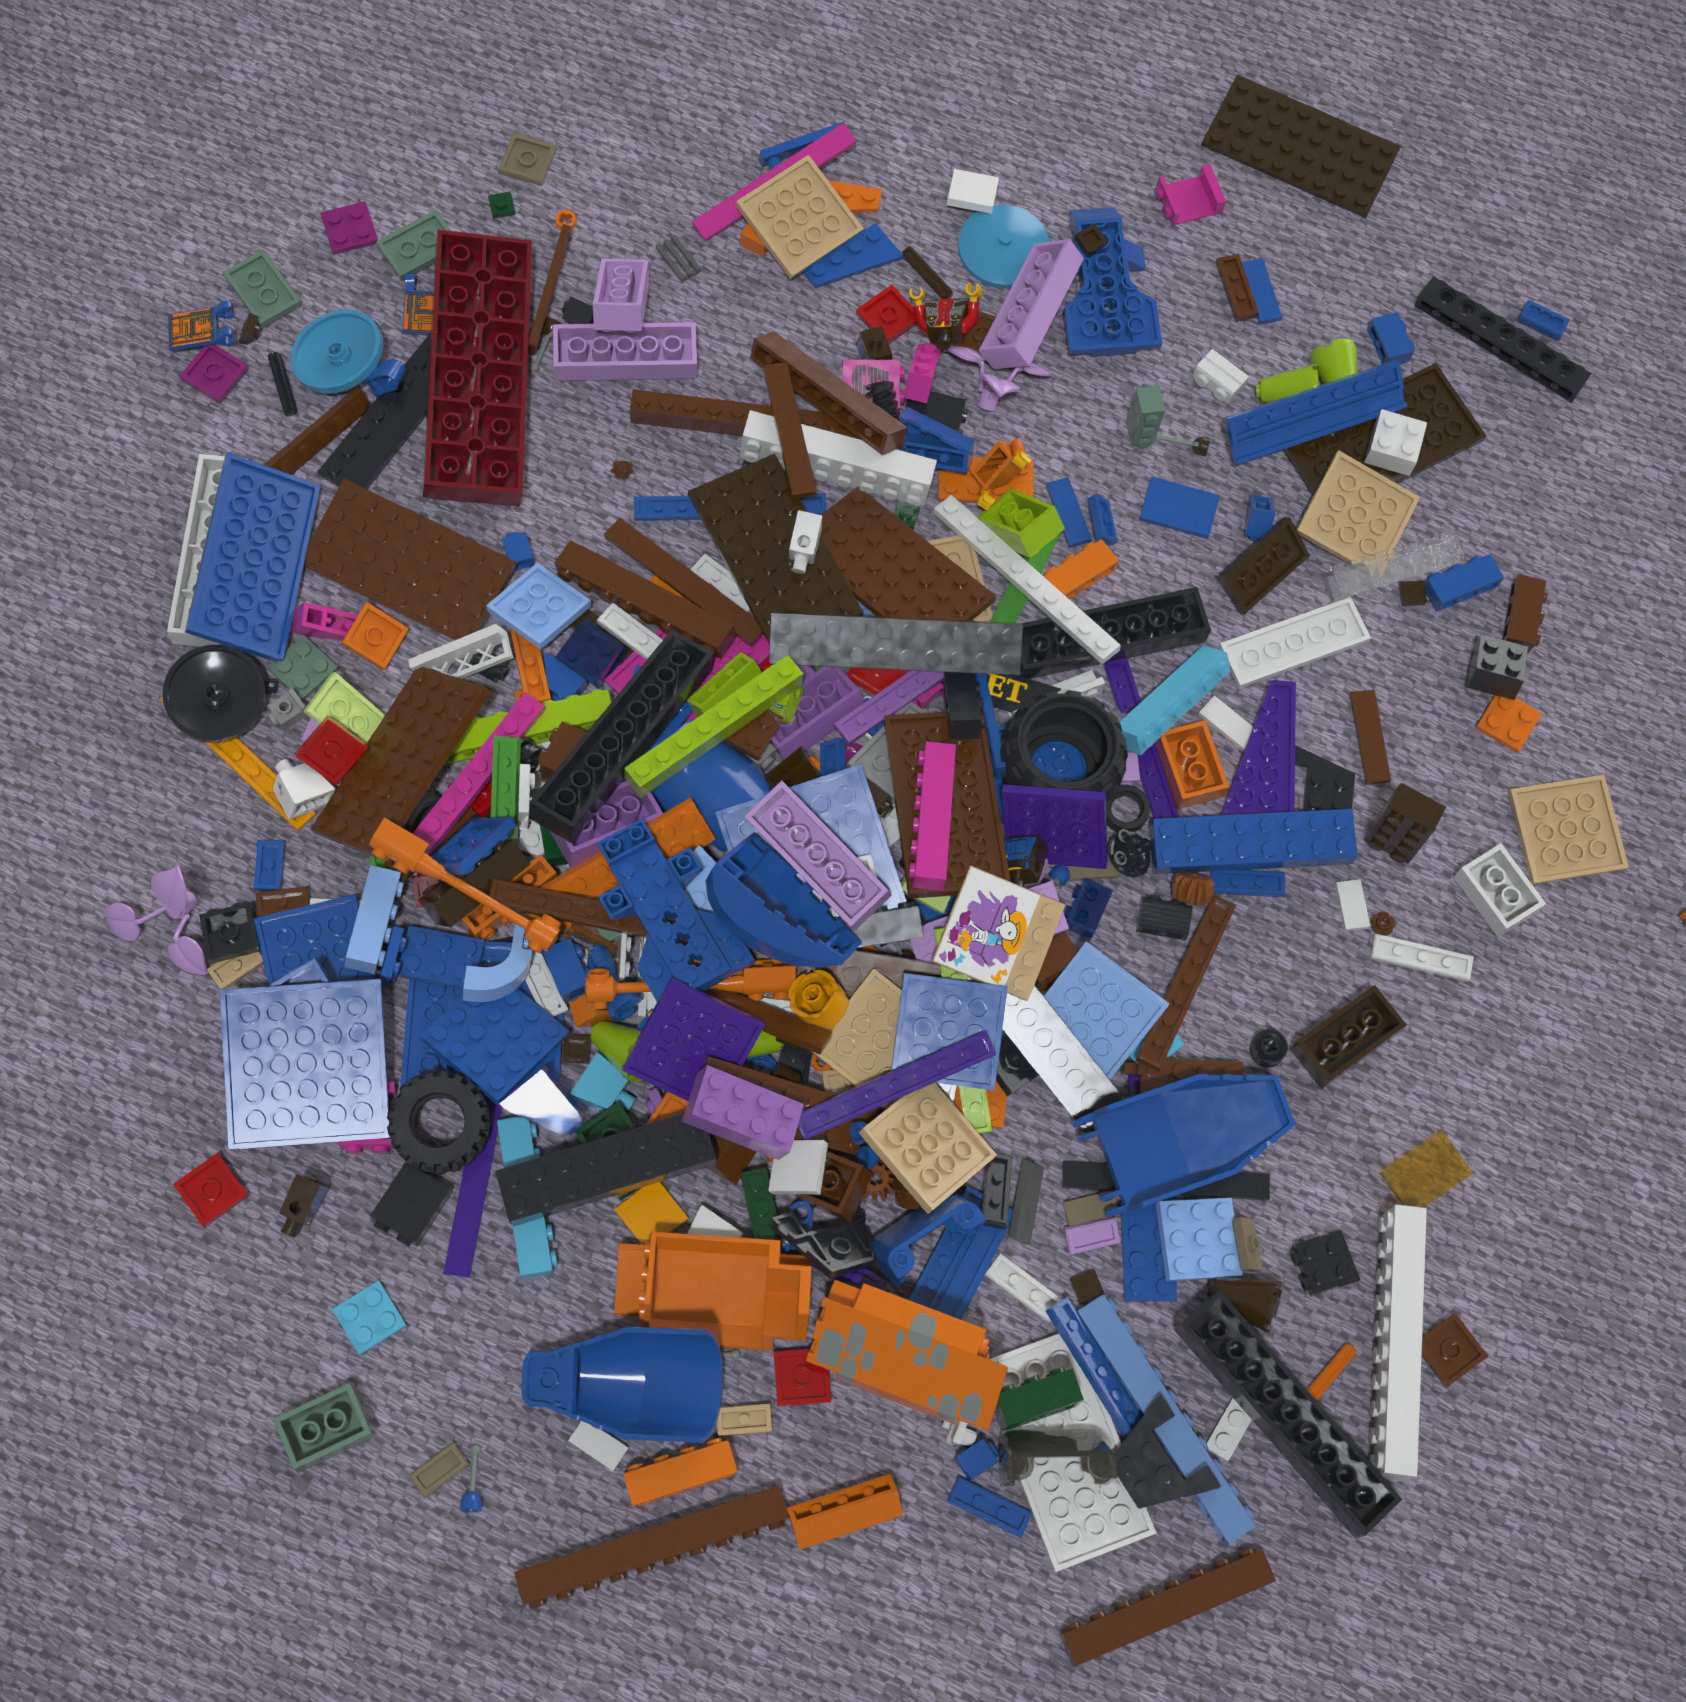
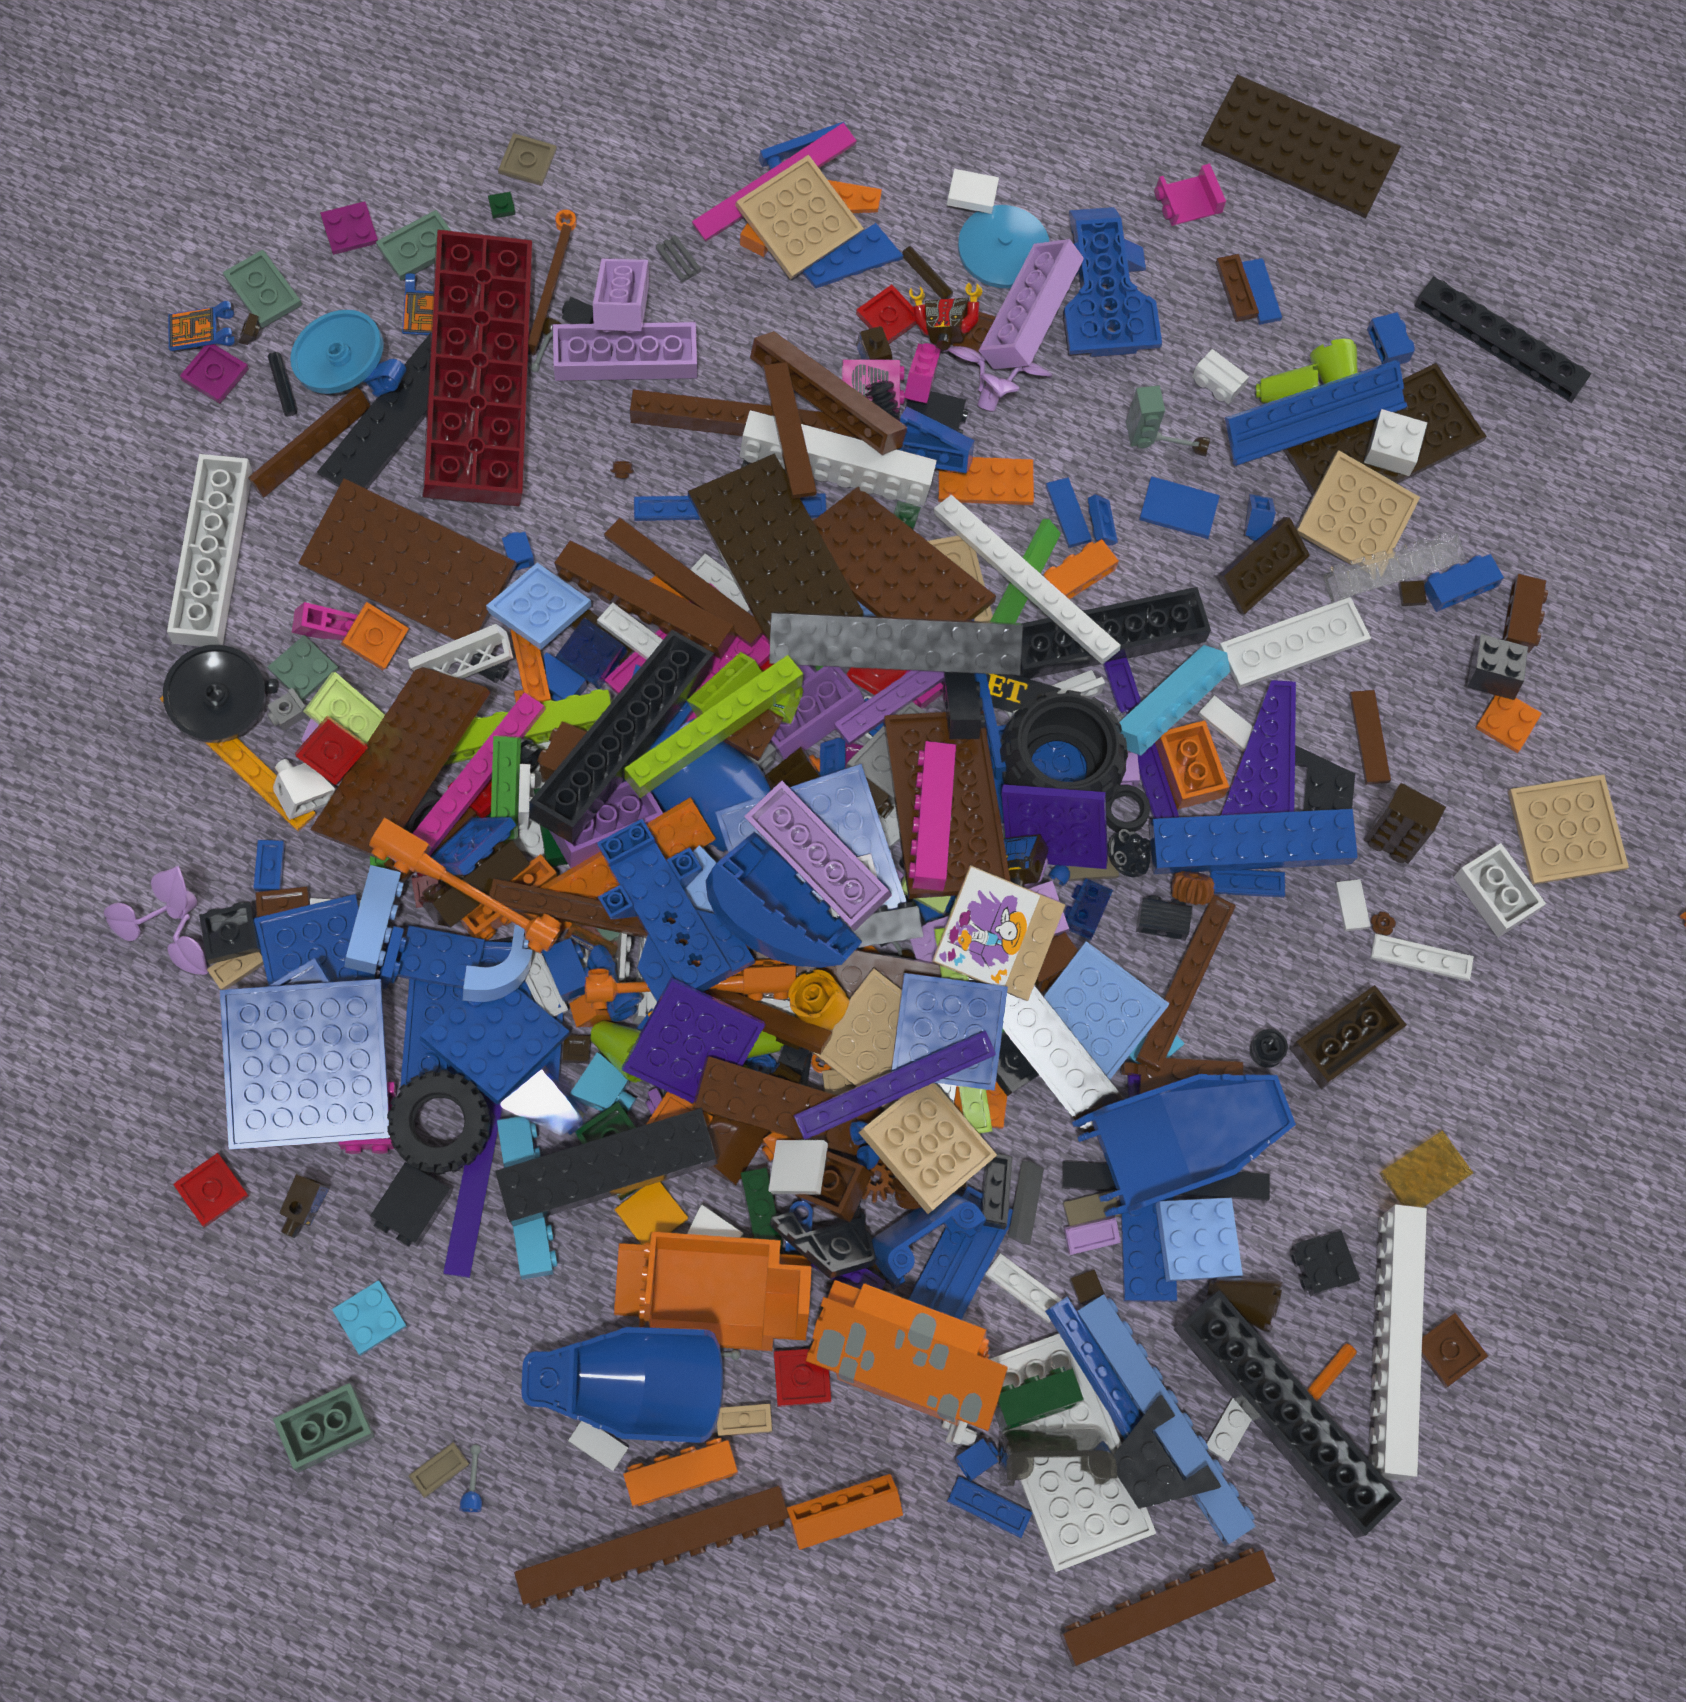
(253, 558): blue plate -> none
(743, 1112): medium lavender brick -> none
(804, 540): white torso -> none
(999, 468): orange torso -> none
(1023, 522): lime brick -> none
(1090, 239): dark brown plate -> none
(1247, 1244): dark tan plate -> none
(1543, 320): blue plate -> none

